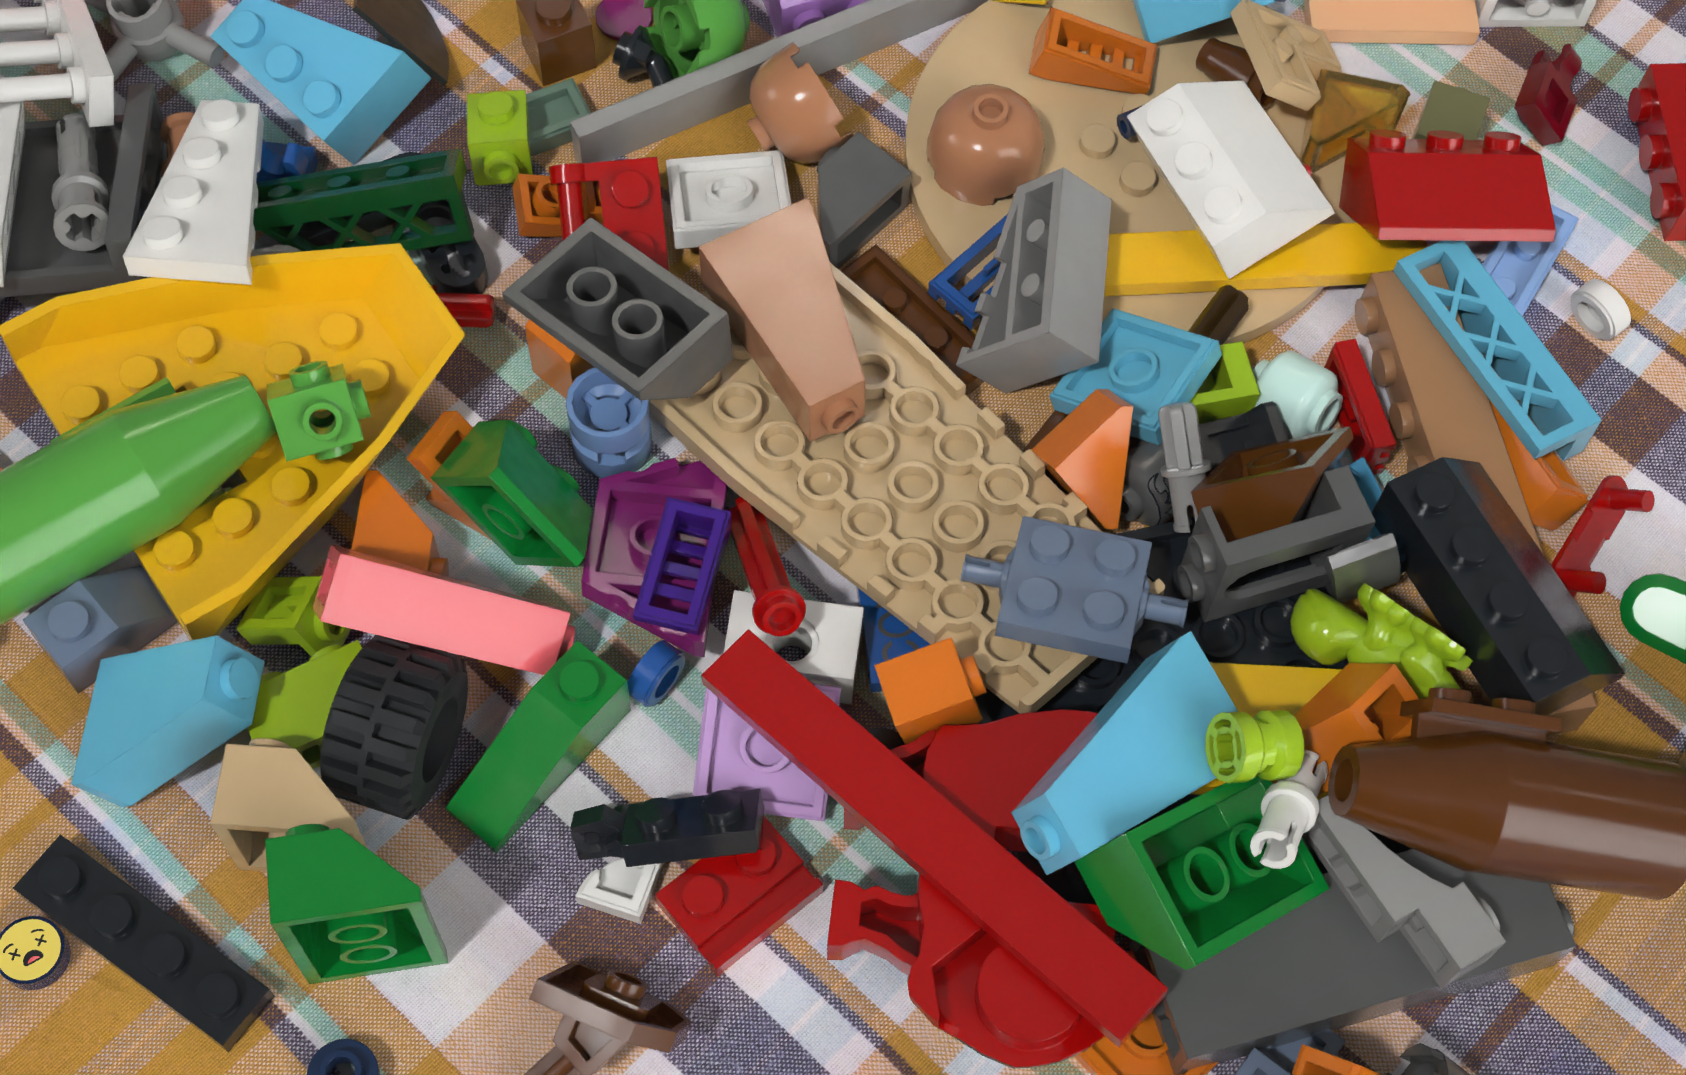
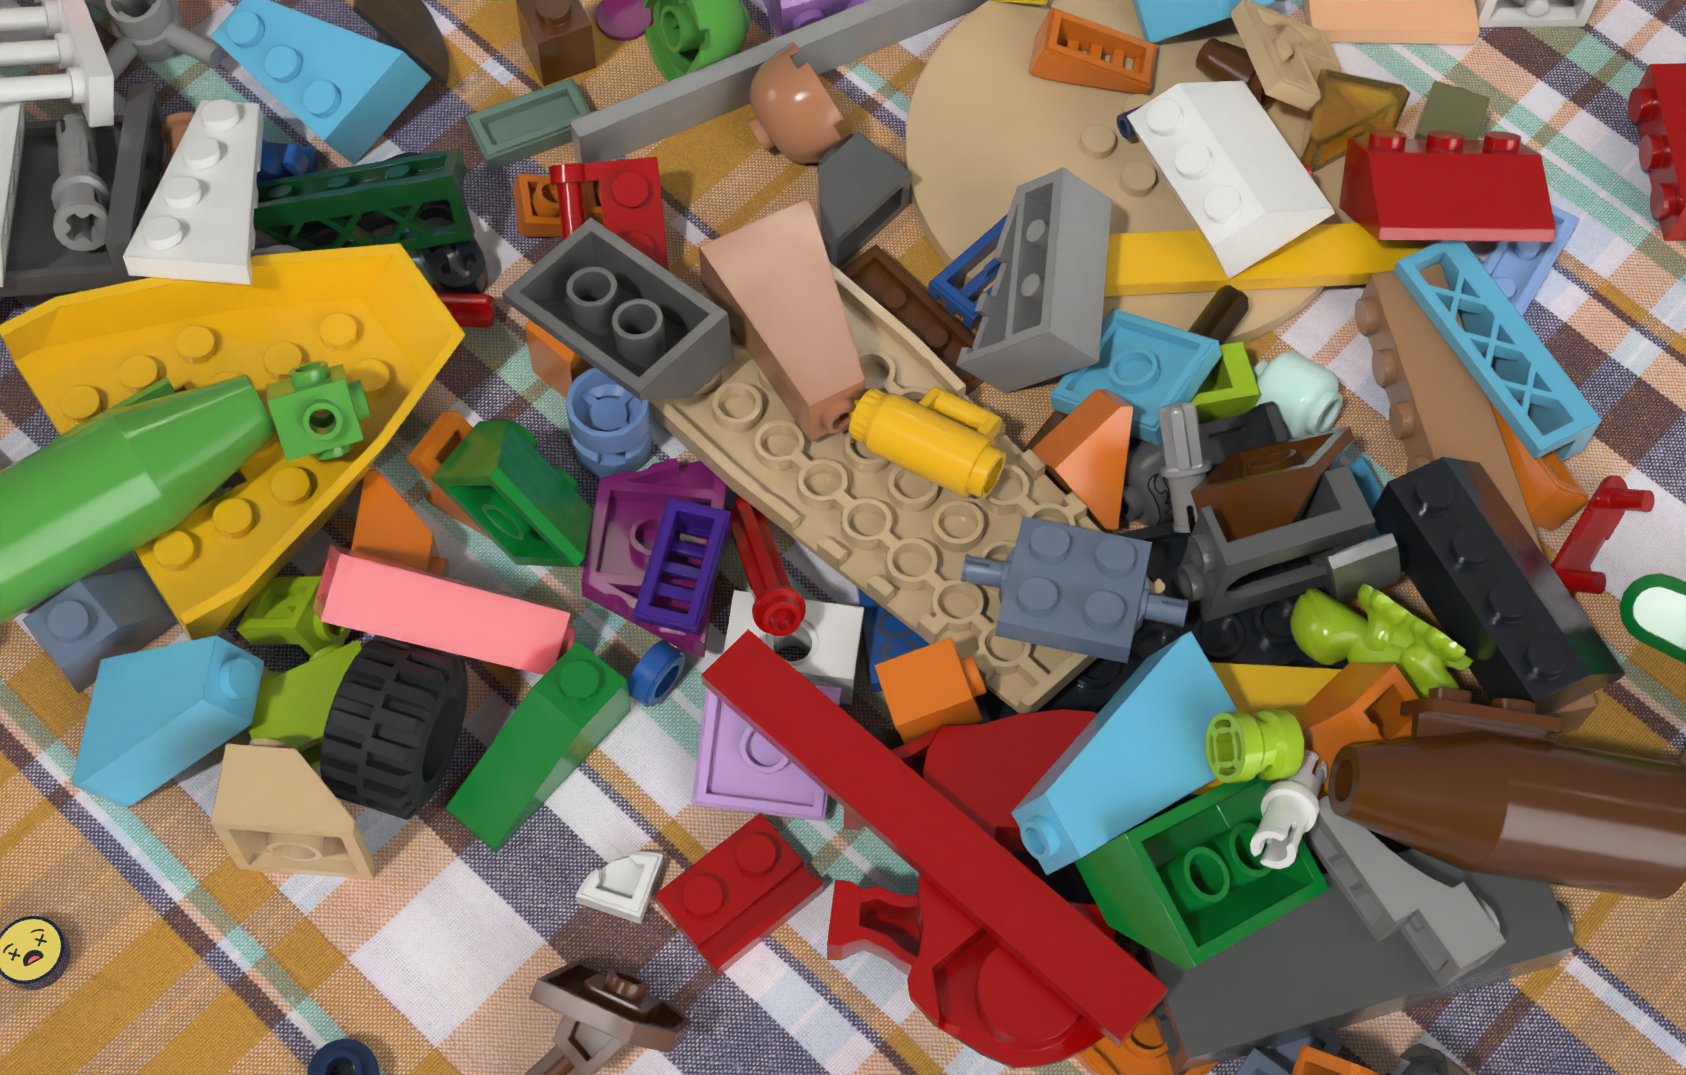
(144, 943): black plate -> none
(346, 908): green slope -> none
(498, 136): lime bracket -> none
(638, 55): black plate -> none
(671, 828): black hinge -> none
(724, 193): white tile -> none
(936, 438): none -> yellow piece
(985, 144): nougat cylinder -> none
(1360, 406): red tile -> none
(1546, 95): dark red plate -> none
(1600, 309): white tile -> none

